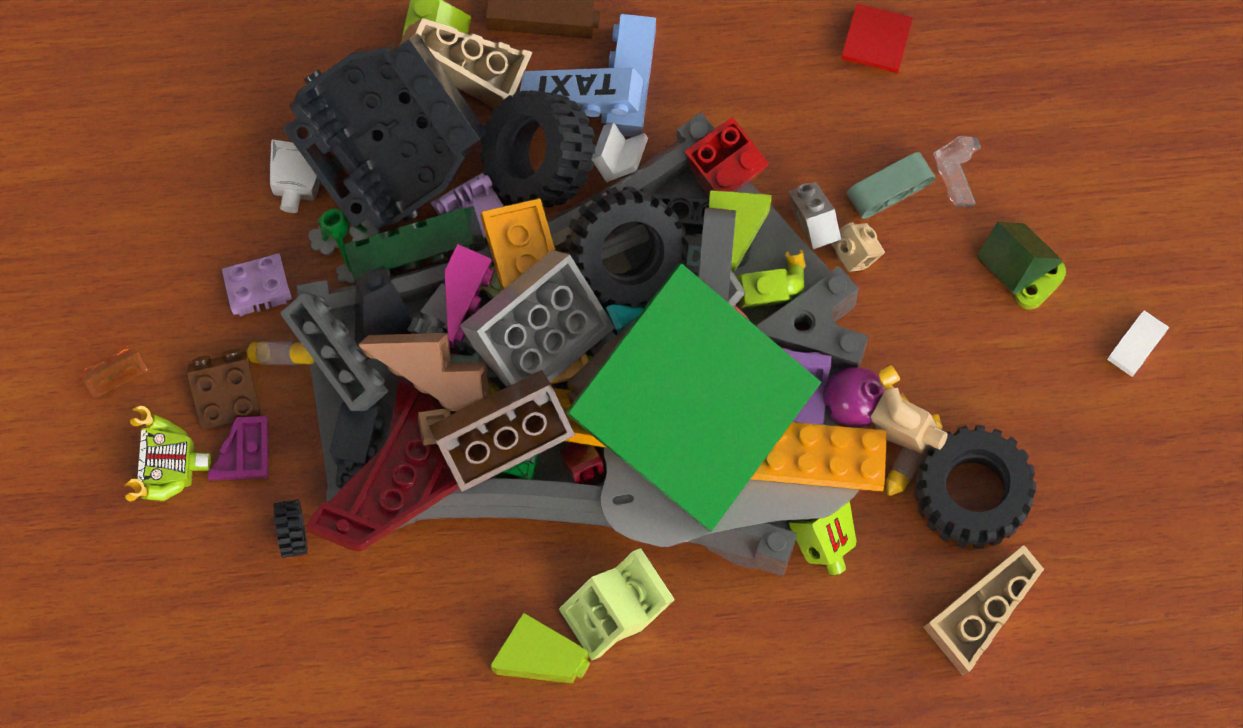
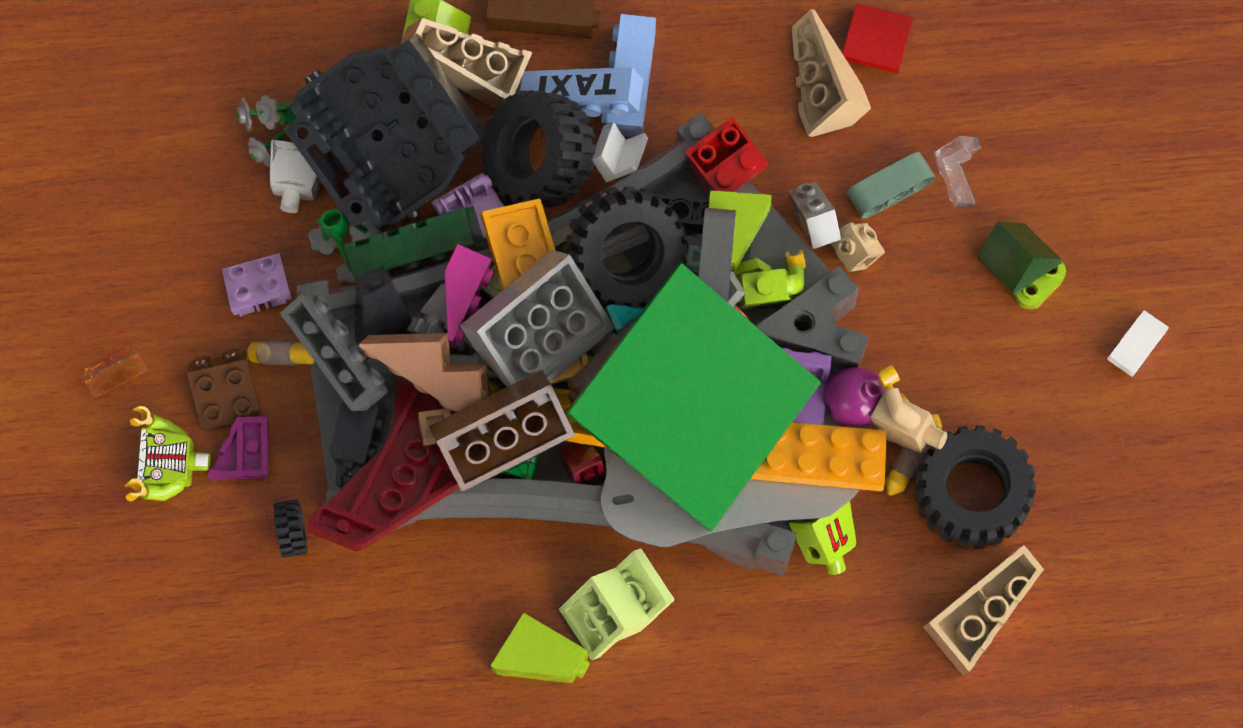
(268, 113): none -> light grey plant
(751, 266): none -> lime tile
(828, 85): none -> tan wedge

